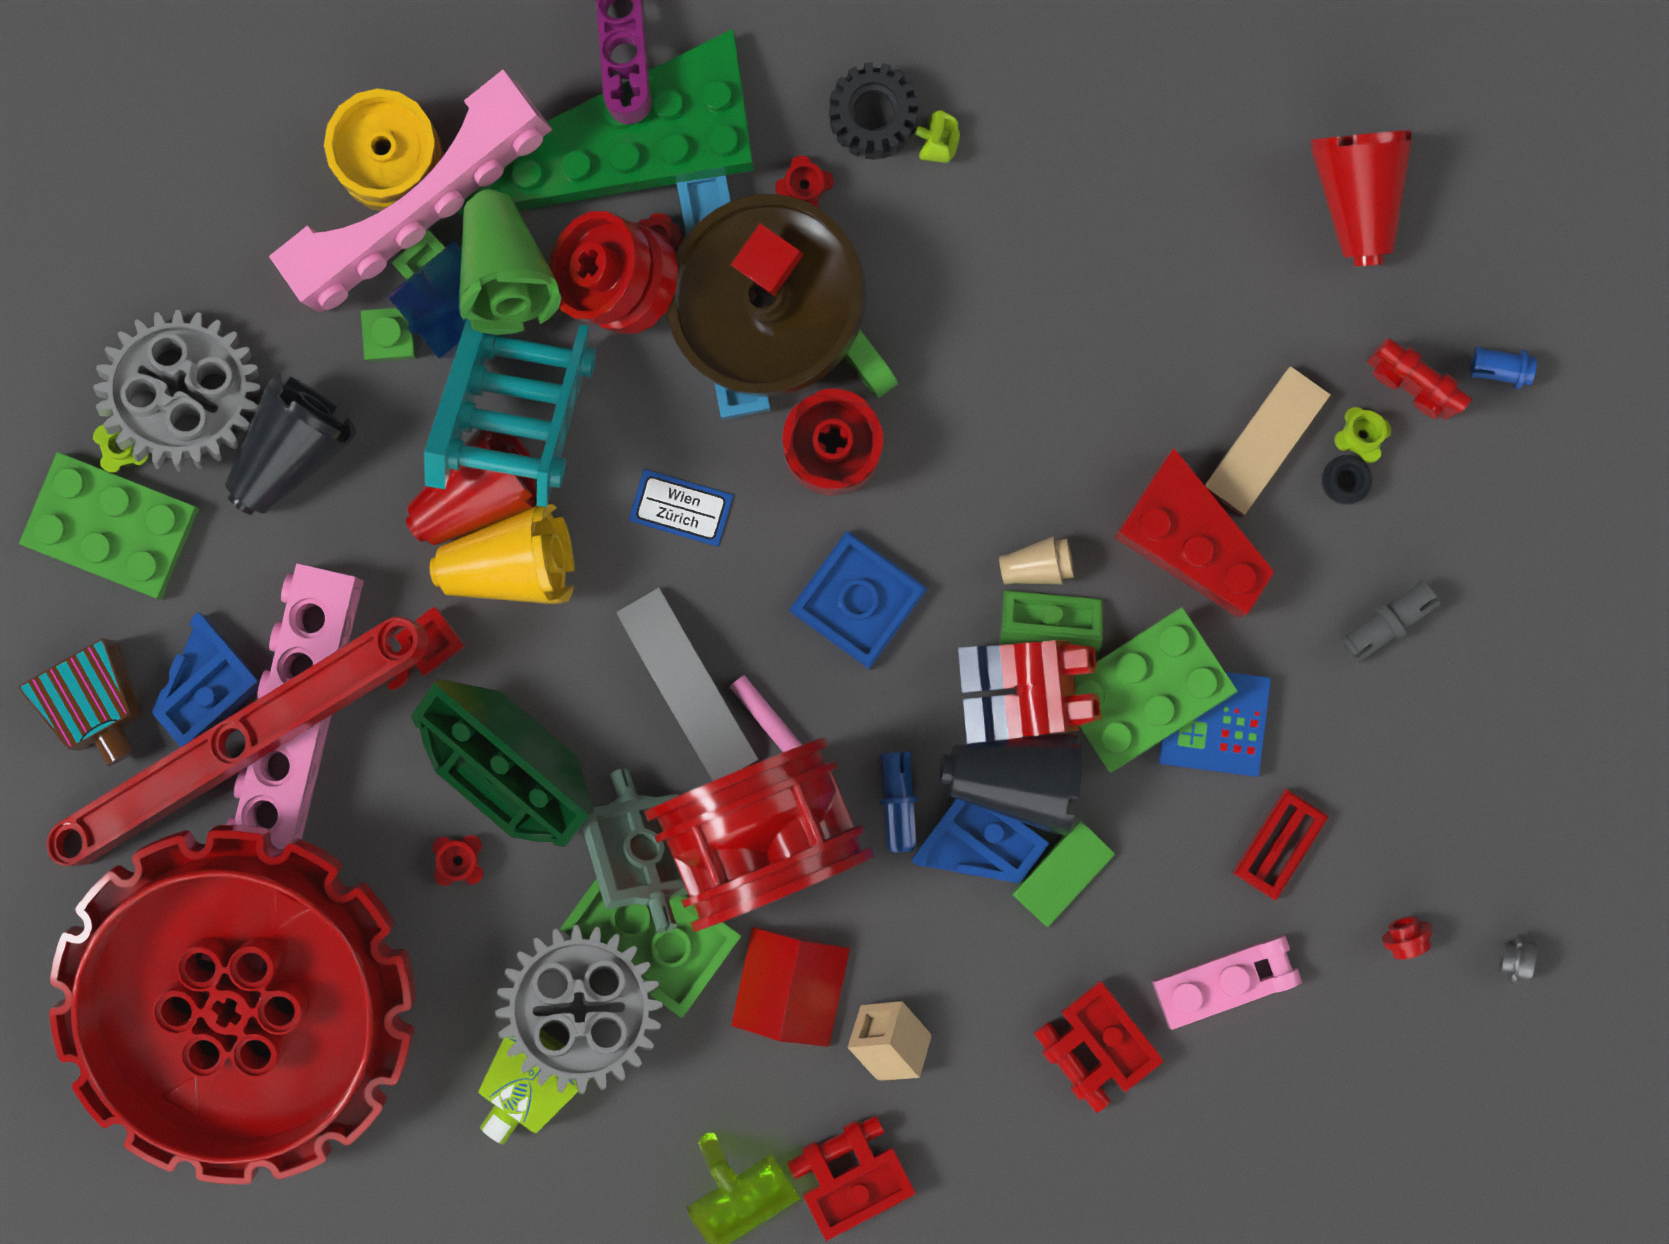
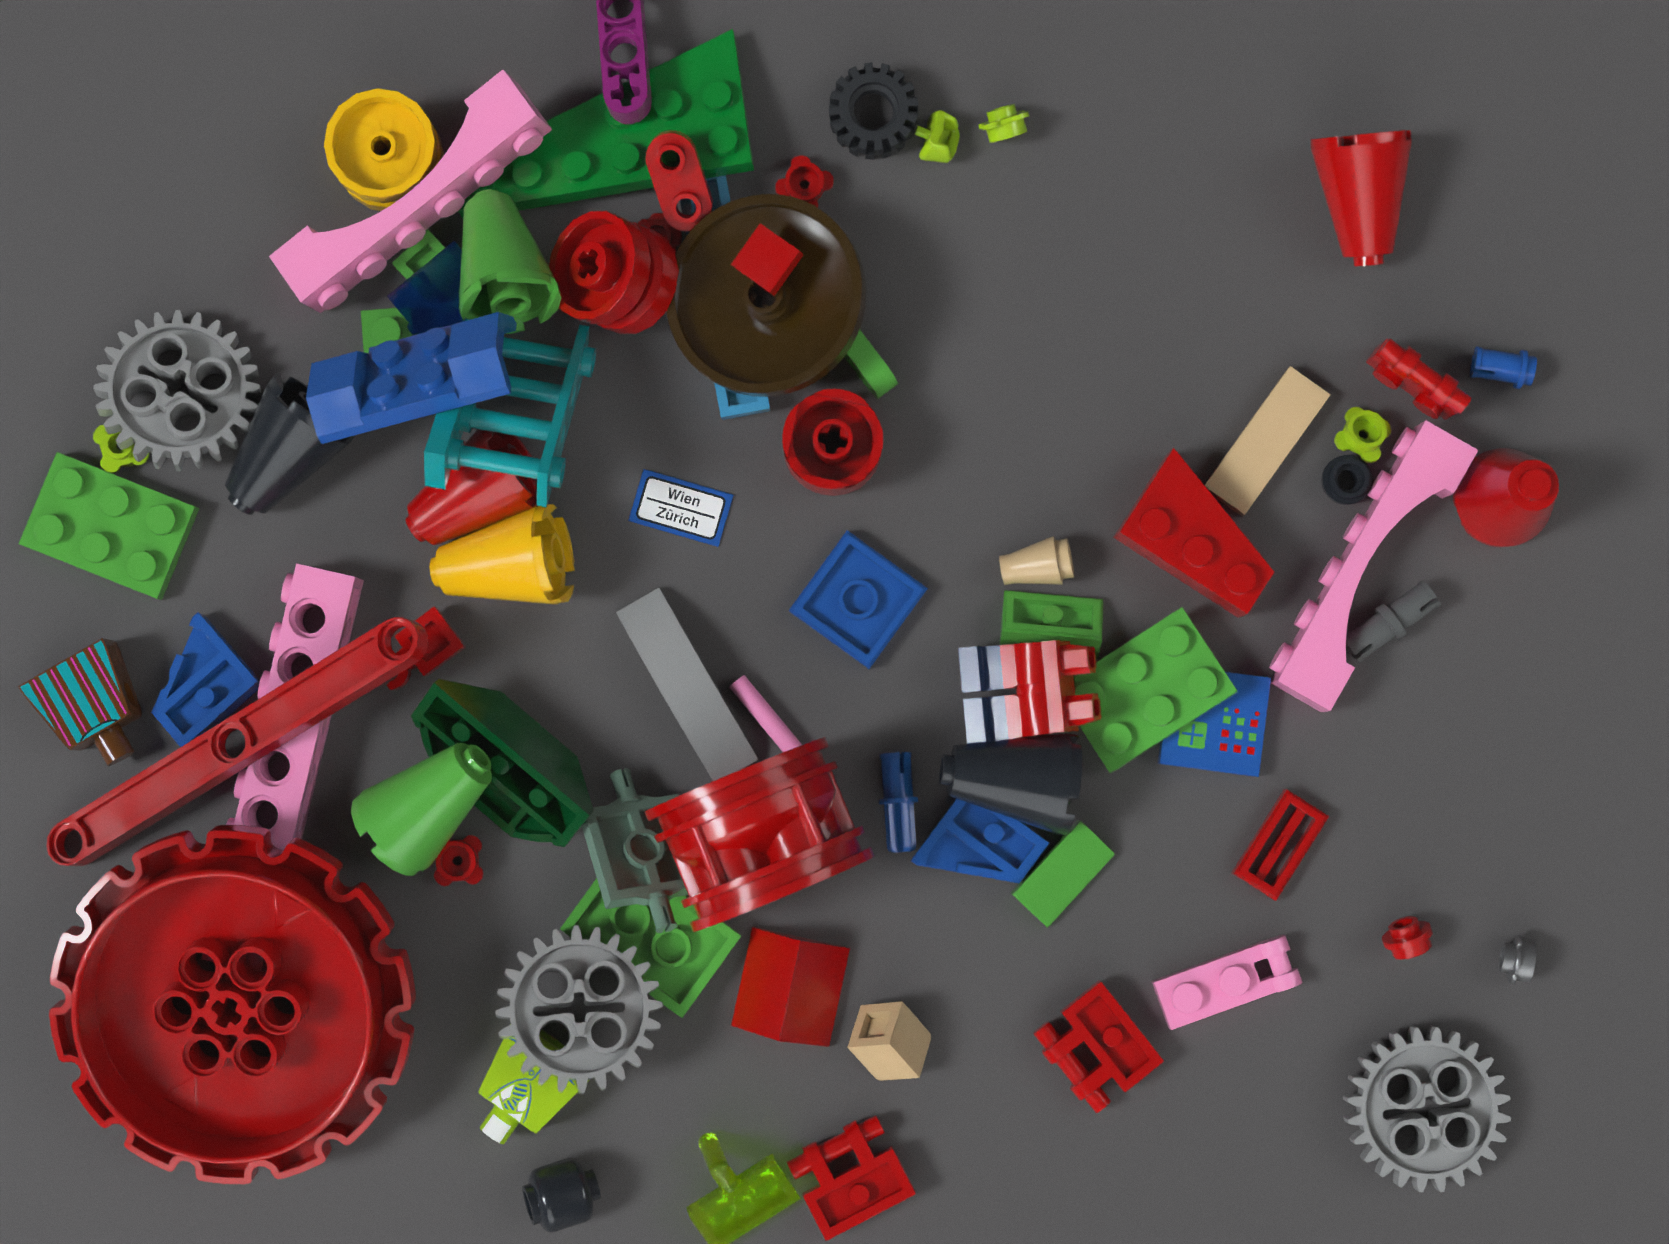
(409, 378): none -> blue piece
(421, 807): none -> bright green cone
(560, 1195): none -> black head
(678, 182): none -> red plate
(1004, 123): none -> lime plate
(1316, 662): none -> bright pink arch
(1431, 1153): none -> light grey gear
(1506, 497): none -> red cone

